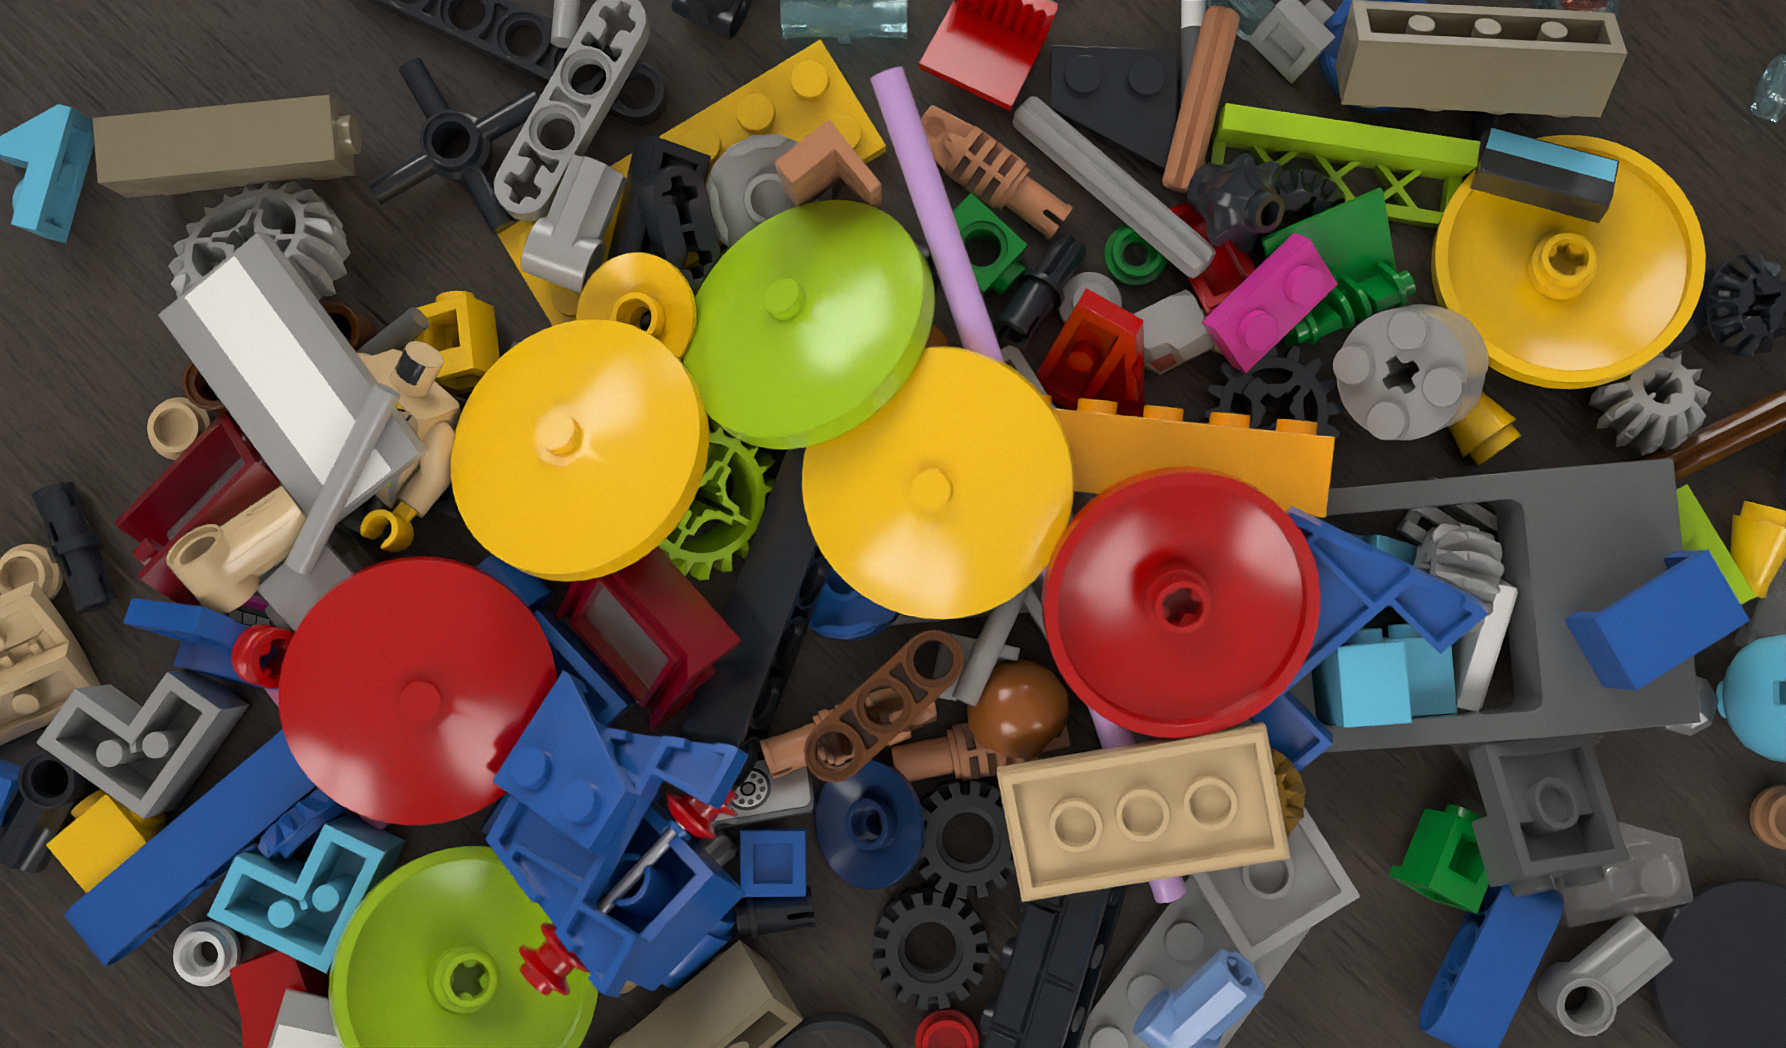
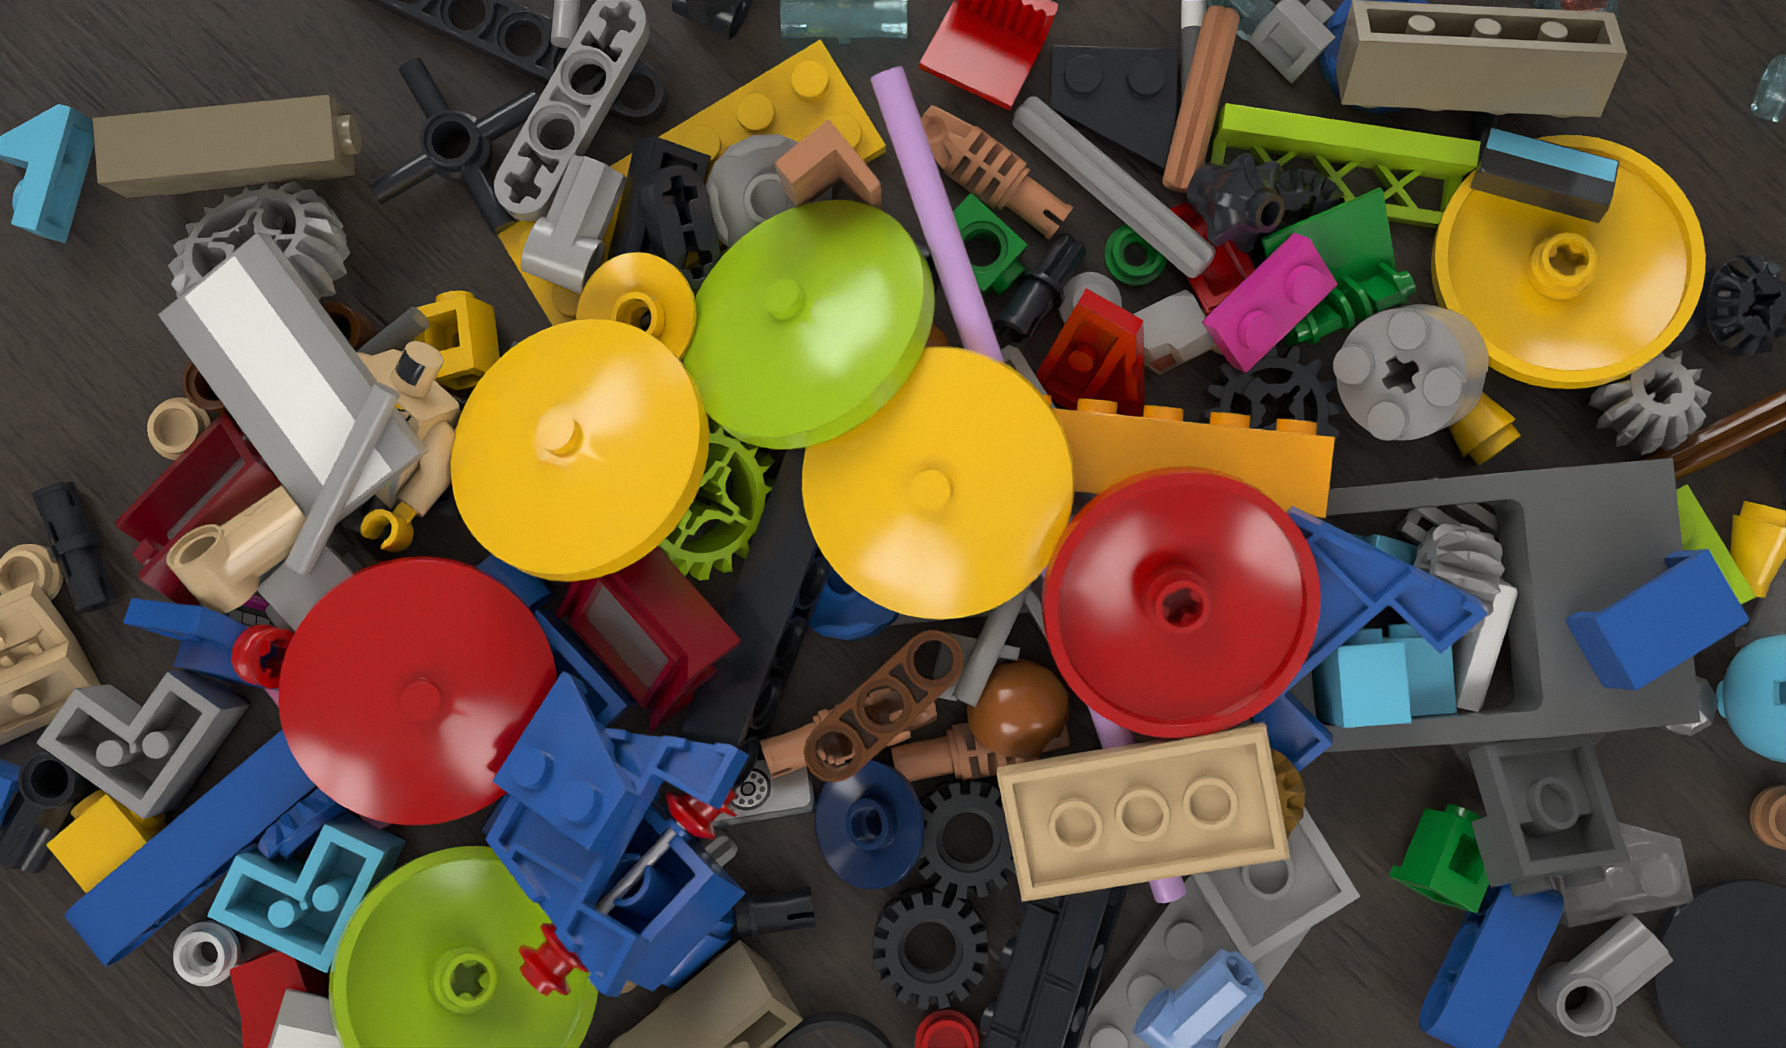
(773, 862): blue tile -> none

